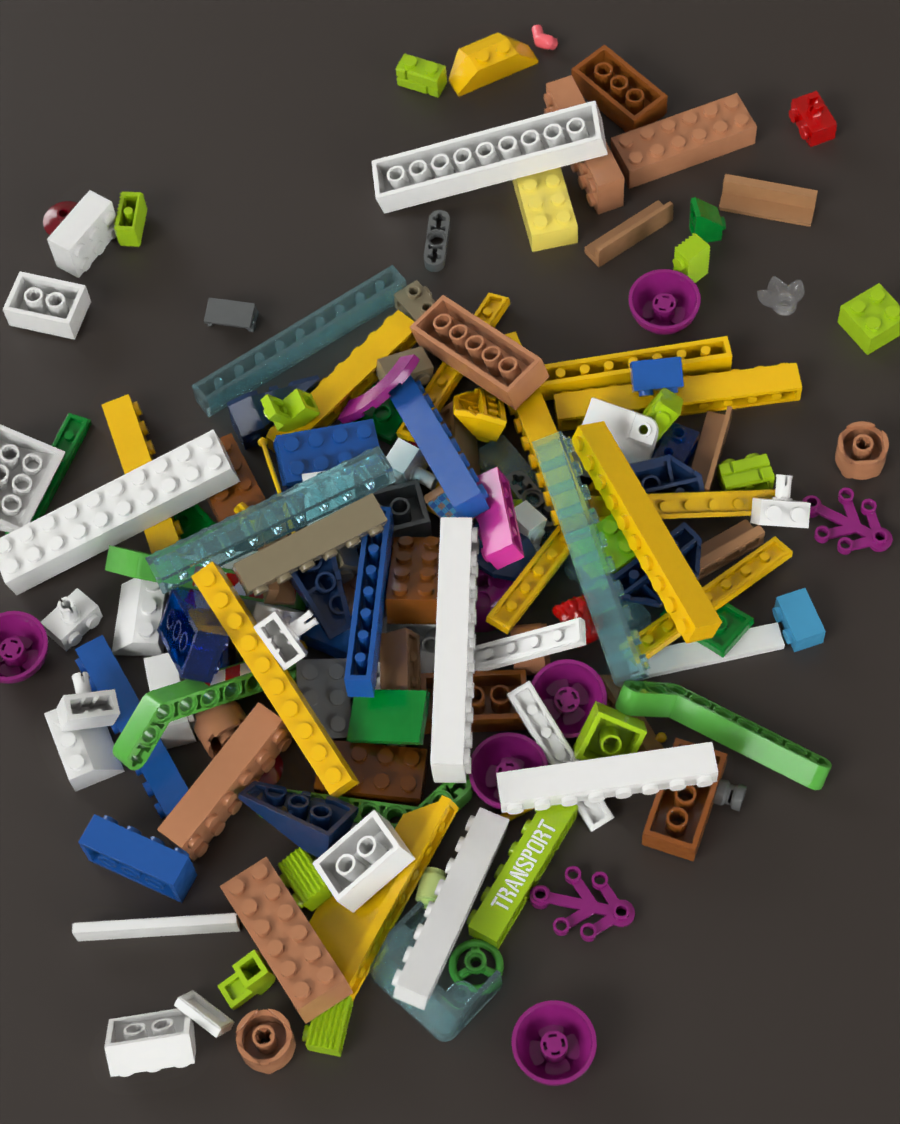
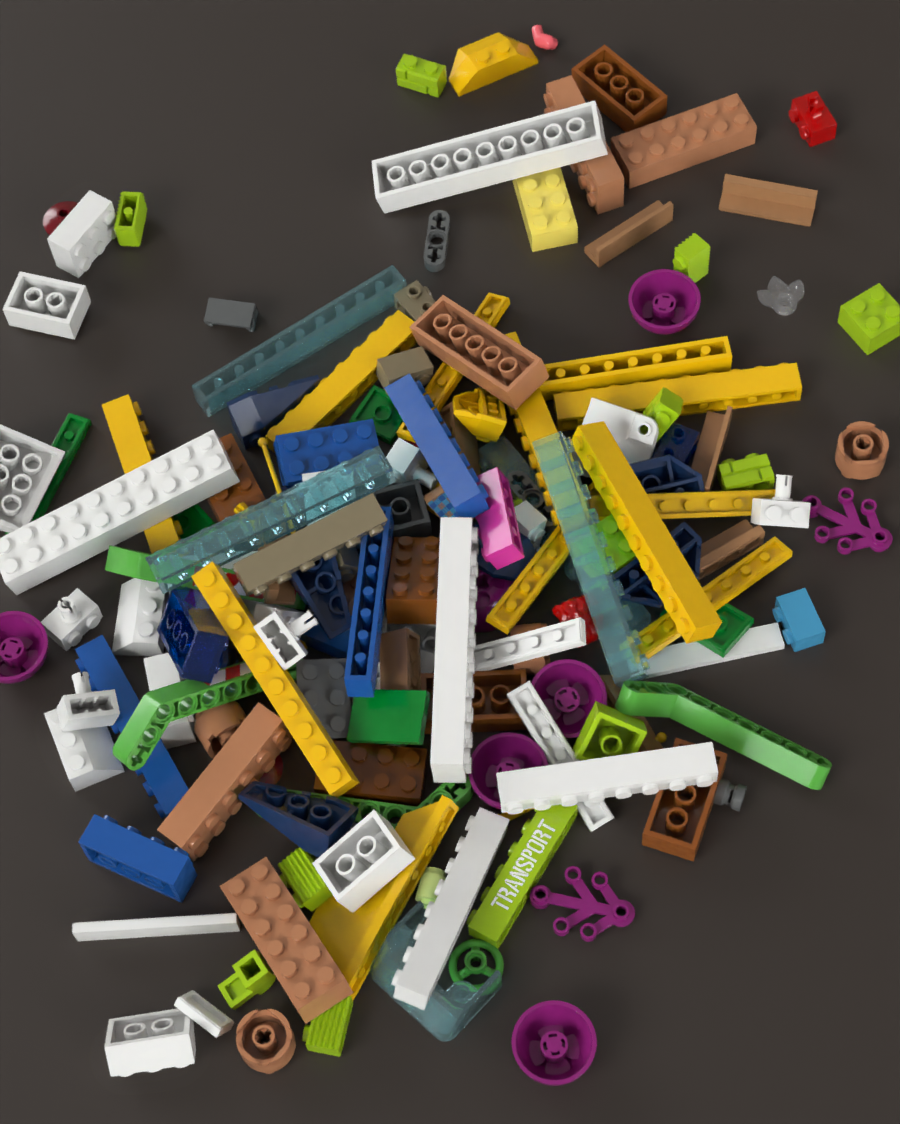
(291, 412): lime brick -> none
(380, 392): magenta tile -> none
(655, 374): blue brick -> none
(706, 220): green slope -> none

